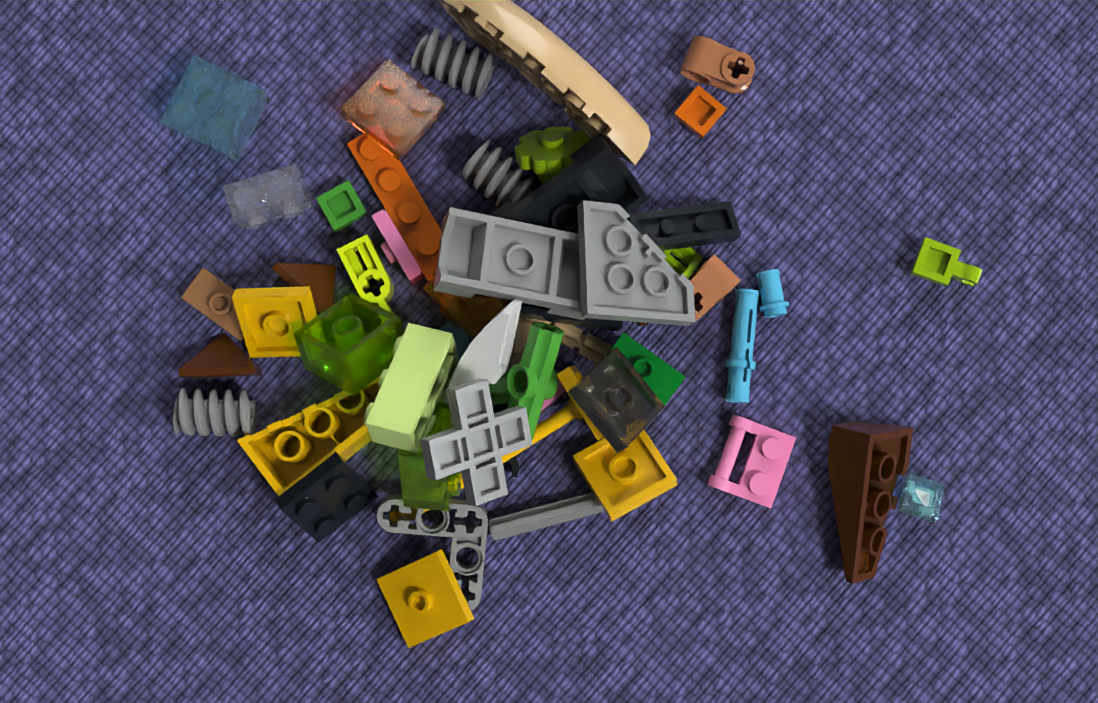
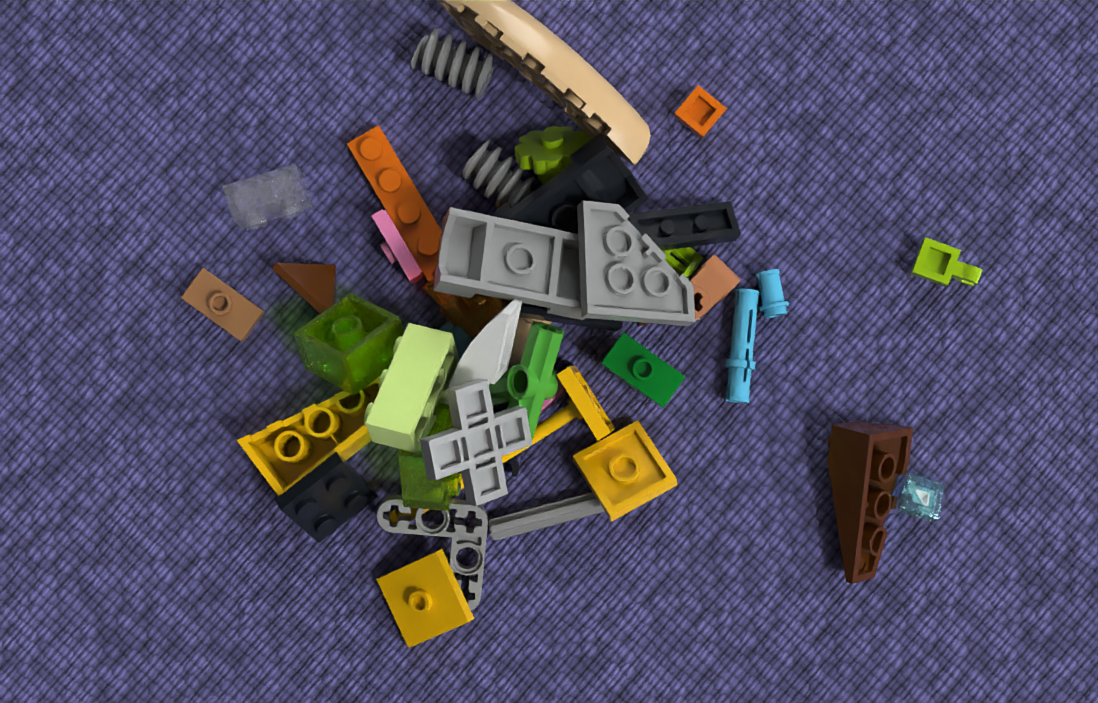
(214, 109): clear light blue brick -> none
(214, 414): light grey piece -> none
(220, 359): reddish brown slope -> none
(271, 317): yellow plate -> none
(342, 206): bright green plate -> none
(361, 277): neon yellow piece -> none
(392, 109): clear orange plate -> none
(588, 345): tan piece -> none
(616, 399): clear smoke plate -> none
(713, 65): nougat piece -> none
(762, 467): bright pink plate -> none

